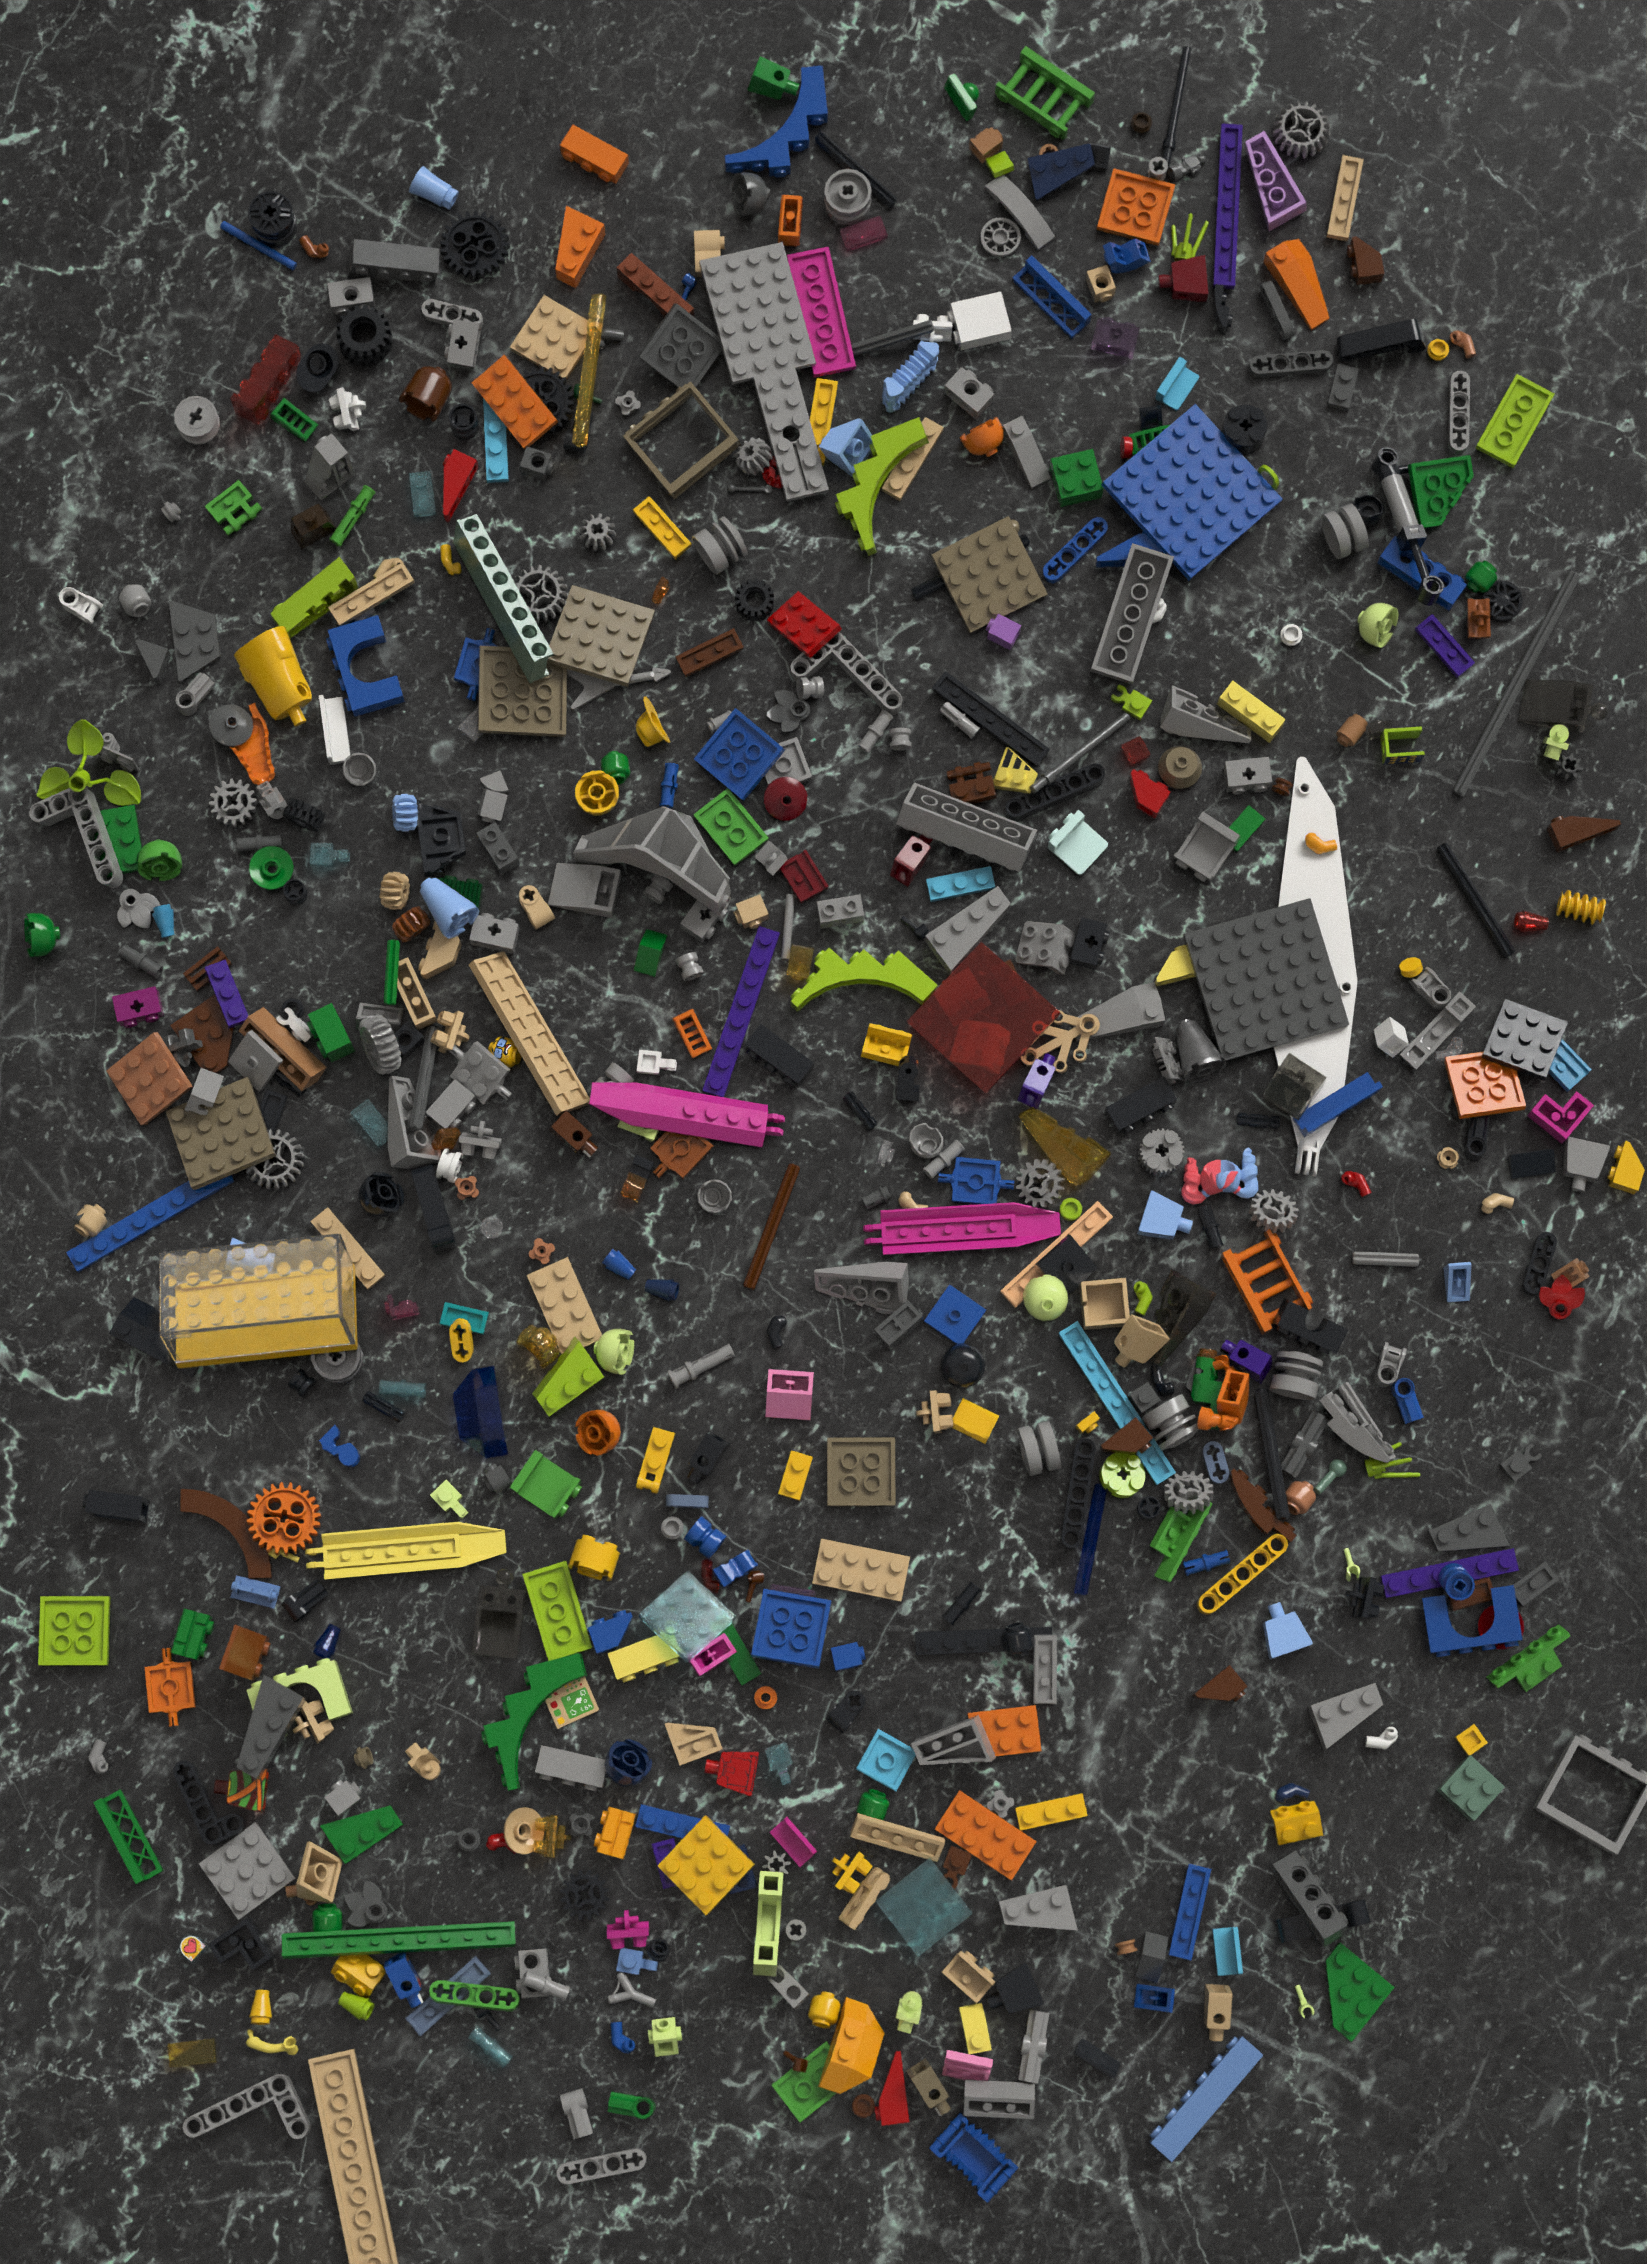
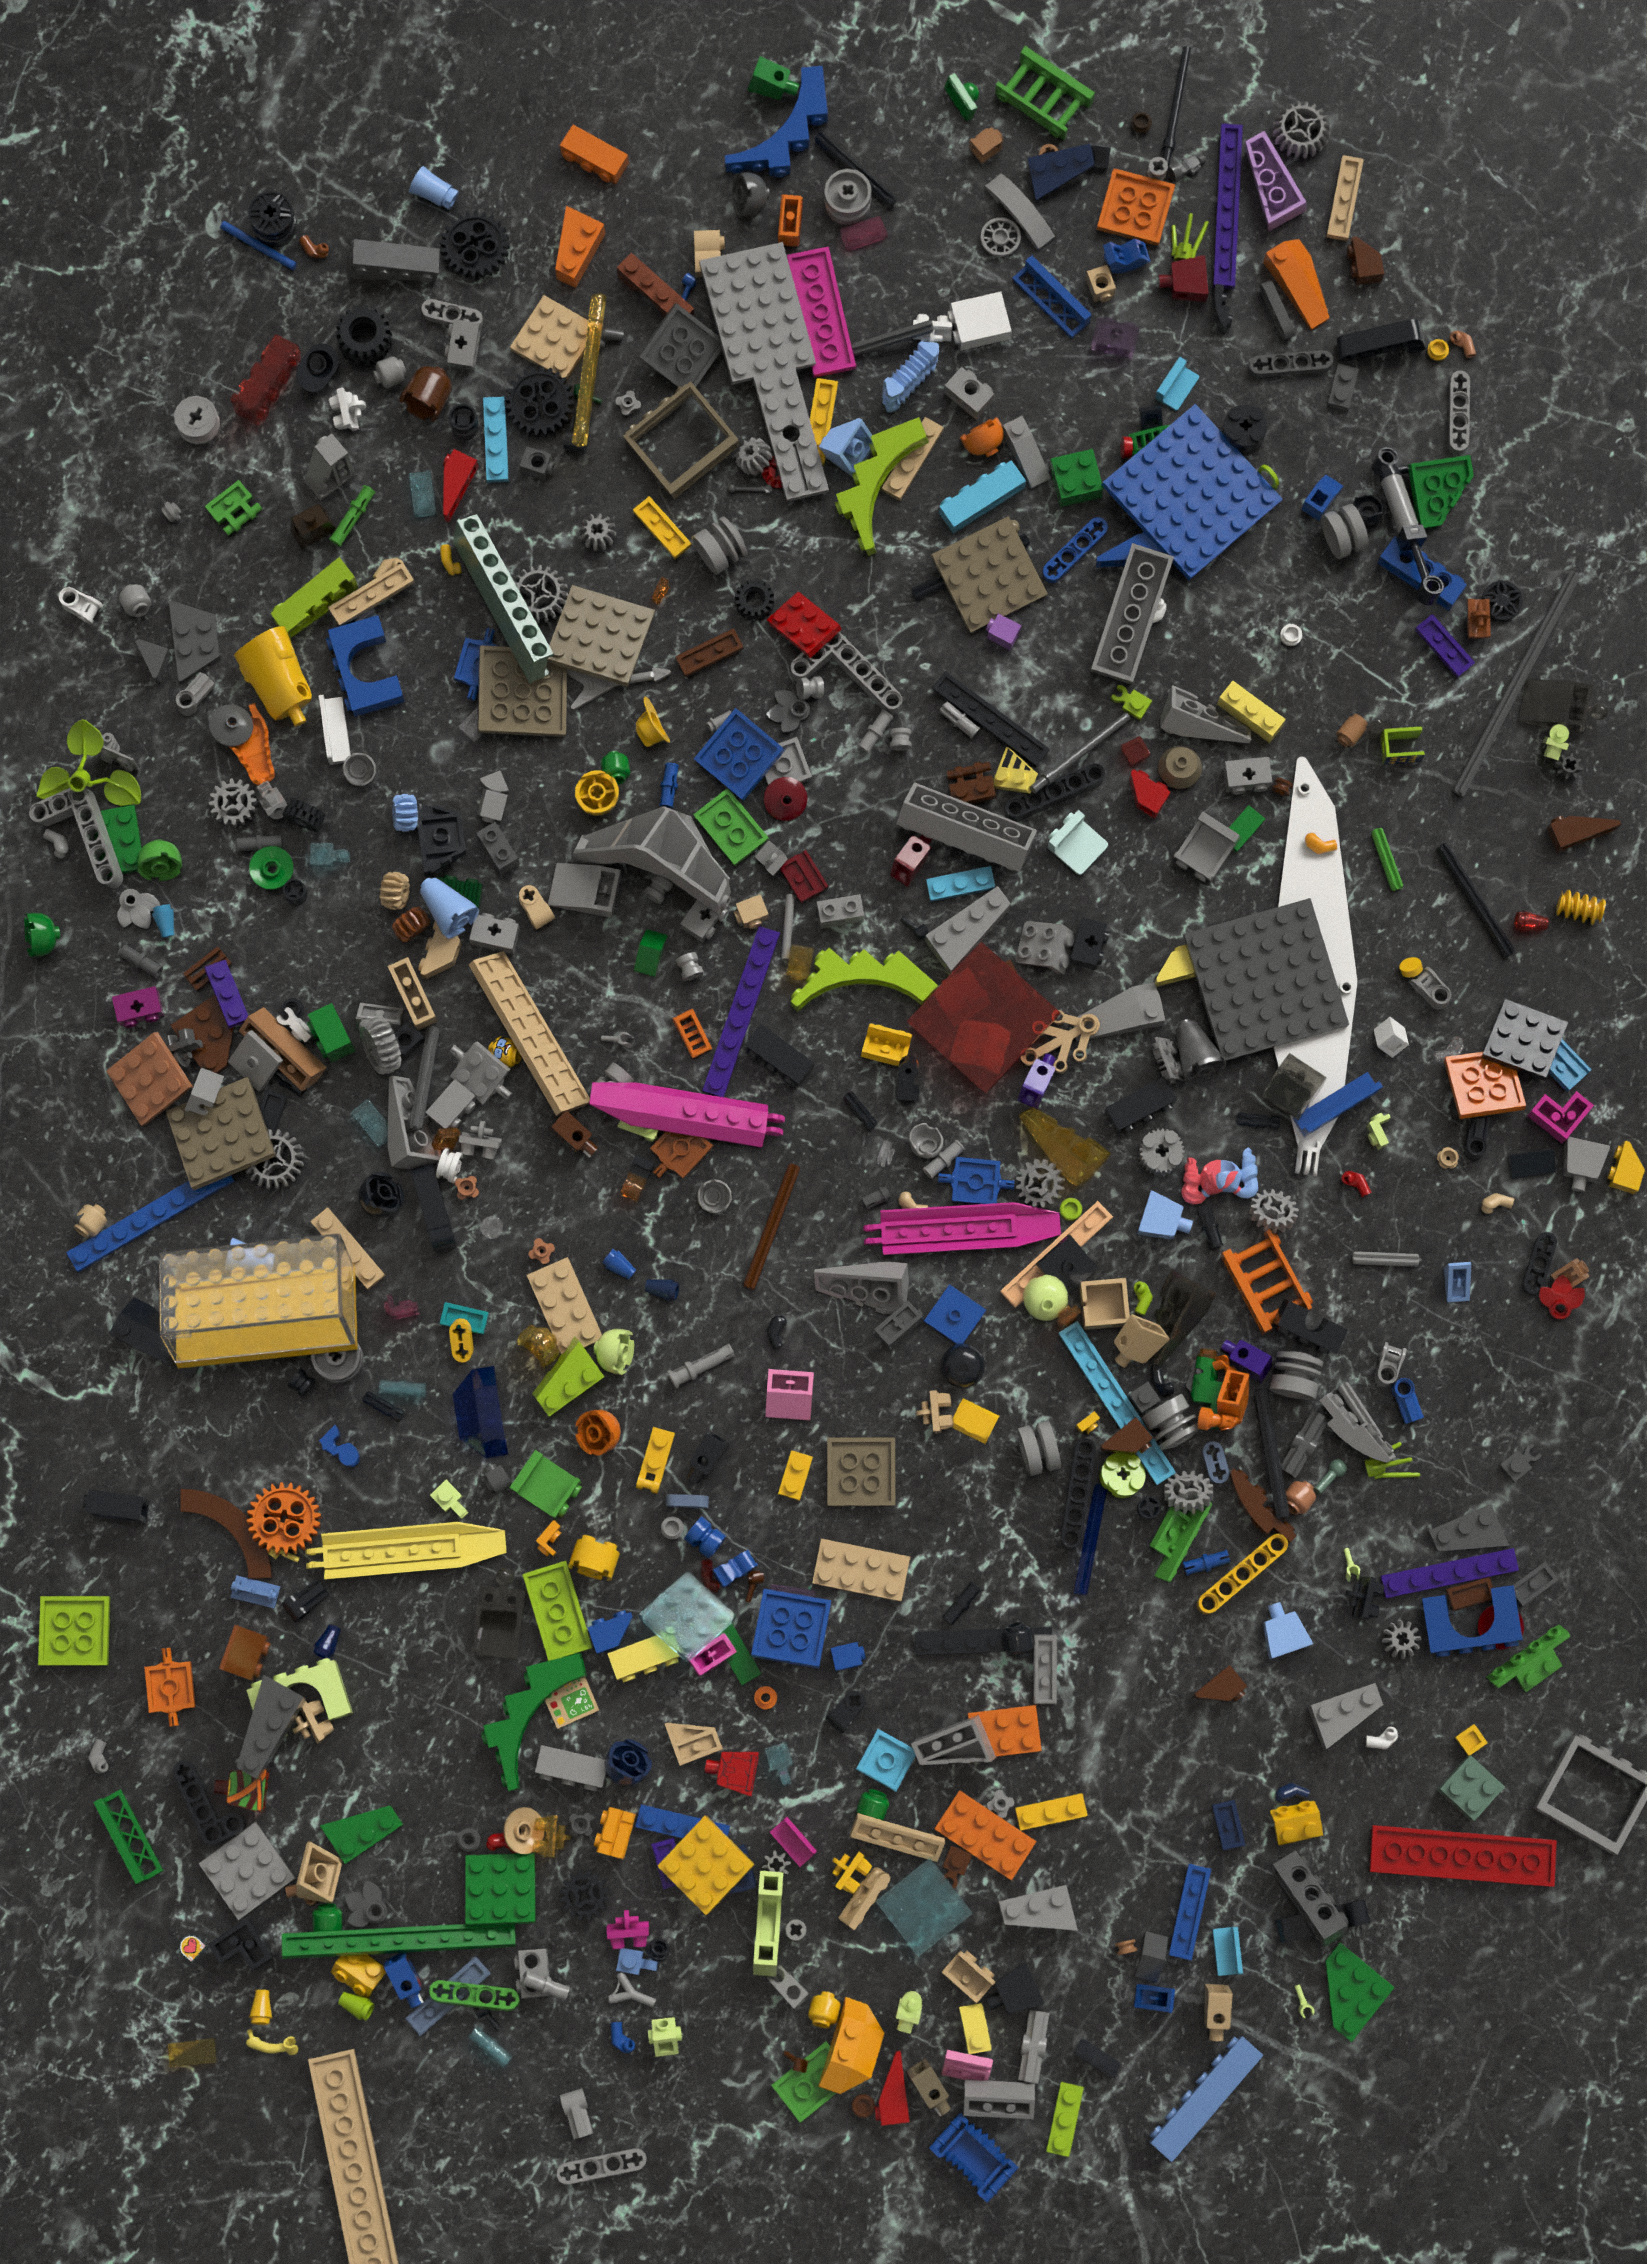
(59, 841): none -> light grey arm
(192, 1634): green brick -> none
(250, 2104): light grey beam -> none
(285, 404): green slope -> none
(341, 290): light grey brick -> none
(343, 1796): light grey brick -> none
(363, 1757): dark tan plate -> none
(390, 372): none -> light grey head
(391, 972): green axle -> none
(423, 1762): tan hips -> none
(453, 1033): tan hips -> none
(500, 1889): none -> green plate
(514, 402): orange plate -> none
(550, 1534): none -> light orange bracket
(621, 1039): none -> light grey hand
(628, 2105): green piece -> none
(651, 1062): white plate -> none
(982, 496): none -> medium azure brick
(999, 164): lime tile -> none
(1064, 2119): none -> lime plate
(1068, 1315): none -> clear orange plate
(1228, 1825): none -> dark blue plate
(1321, 497): none -> blue slope
(1376, 1134): none -> yellowish green bracket
(1377, 622): yellowish green cylinder -> none
(1387, 859): none -> bright green axle
(1408, 1637): none -> light grey gear
(1437, 1031): light grey slope -> none
(1456, 1581): blue wheel -> none
(1463, 1856): none -> red plate
(1481, 577): green head -> none
(1515, 421): lime plate -> none

